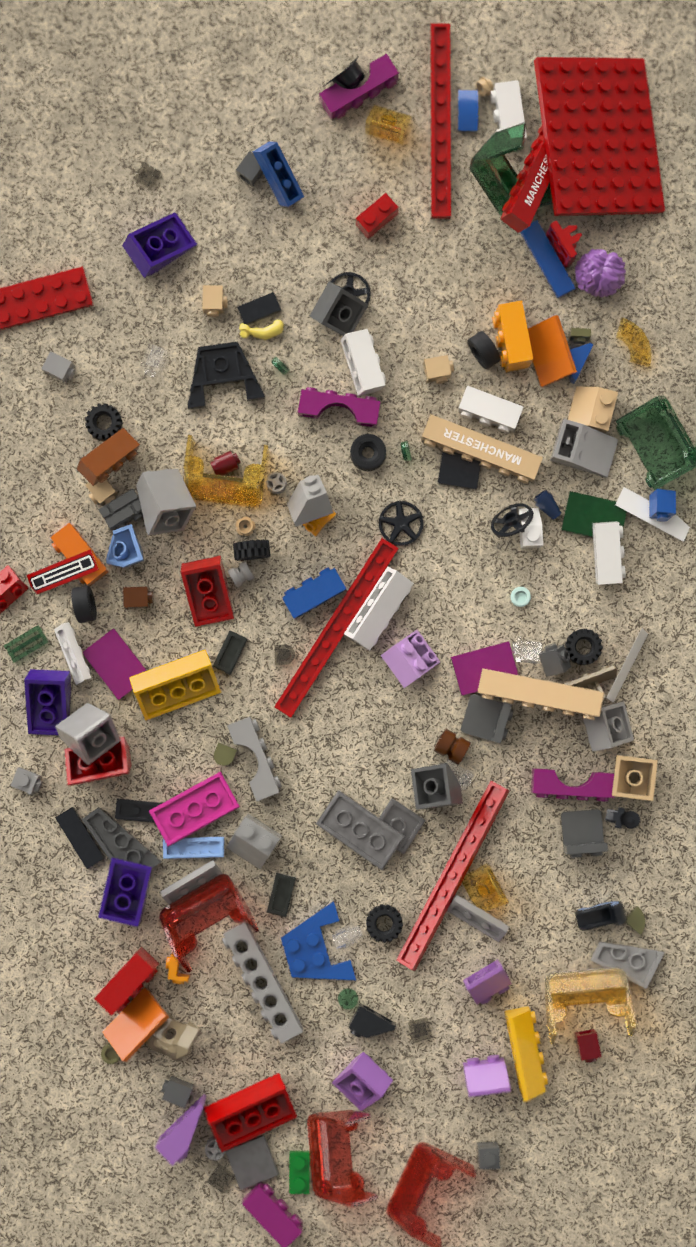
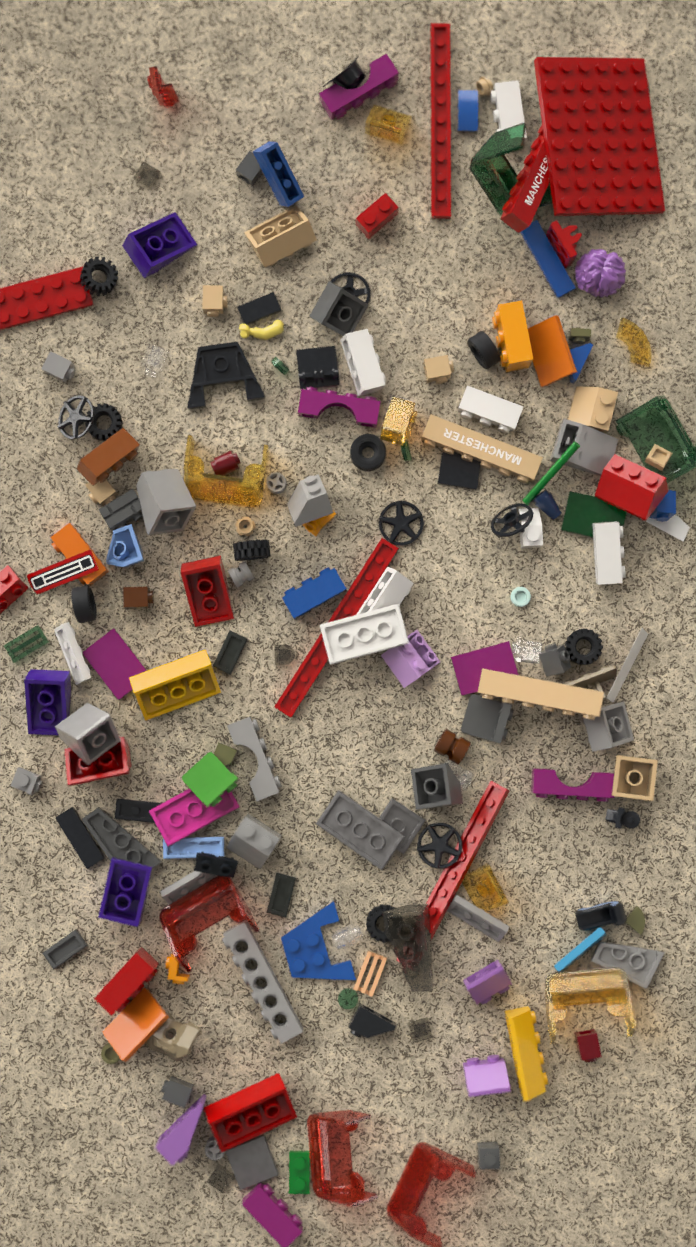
(65, 949): none -> dark grey tile
(76, 417): none -> wheel
(105, 267): none -> black tyre
(164, 92): none -> clear red bracket
(210, 780): none -> bright green bracket
(215, 865): none -> black hinge
(281, 236): none -> tan slope
(317, 367): none -> black hinge
(362, 1081): medium lavender slope -> none
(364, 634): none -> white tile
(364, 990): none -> light nougat tile
(398, 421): none -> clear yellow brick
(411, 939): none -> clear smoke wedge
(439, 845): none -> black wheel
(551, 473): none -> green bar
(580, 950): none -> dark azure tile
(583, 833): dark grey bracket -> none
(631, 487): none -> red slope
(658, 457): none -> tan tile

